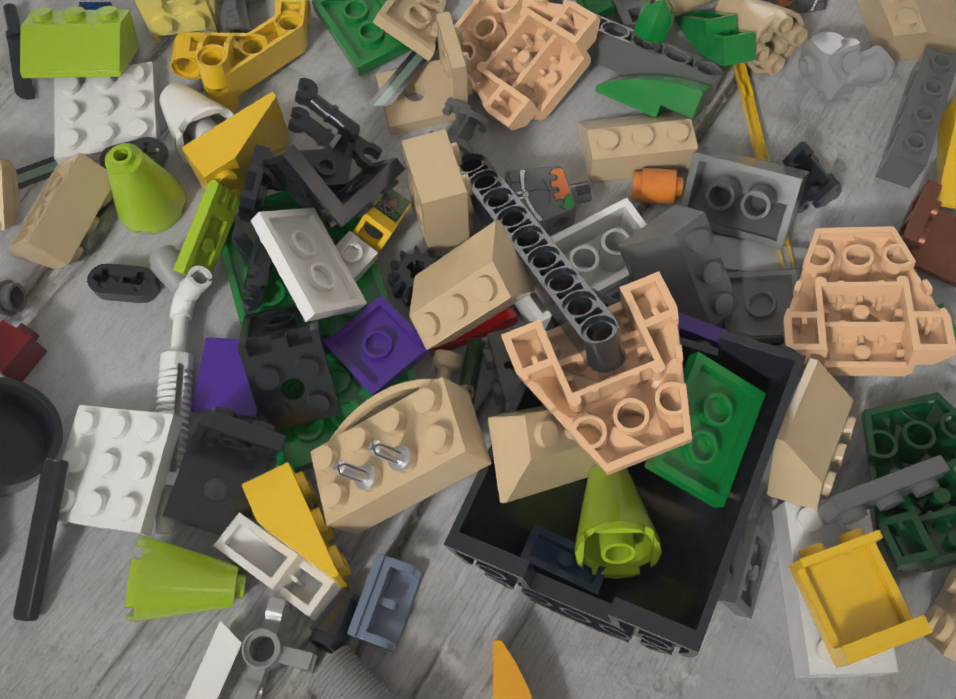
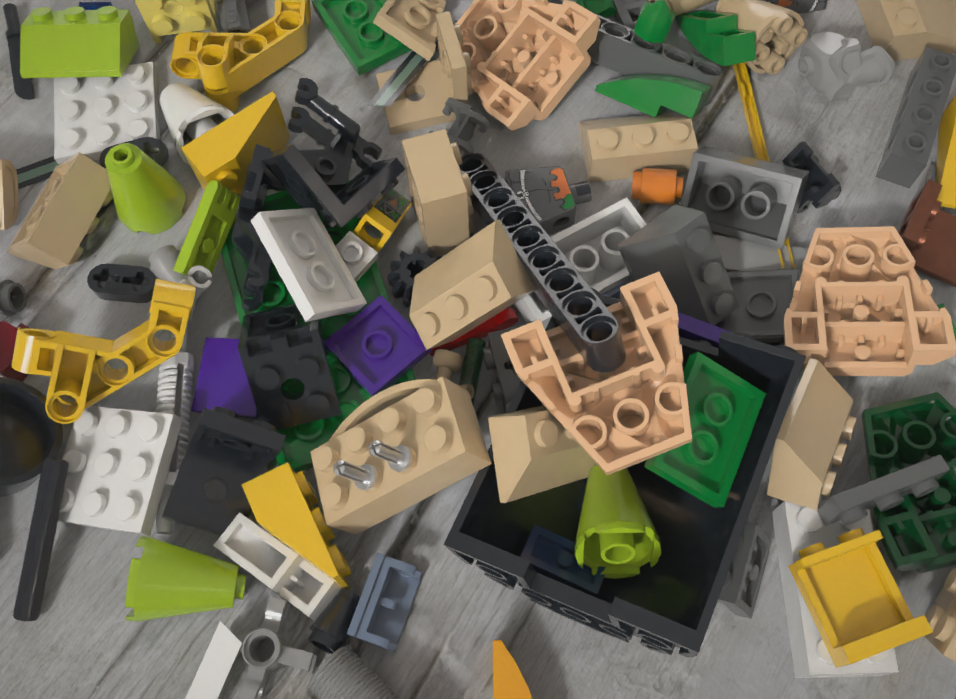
(79, 361): none -> yellow connector

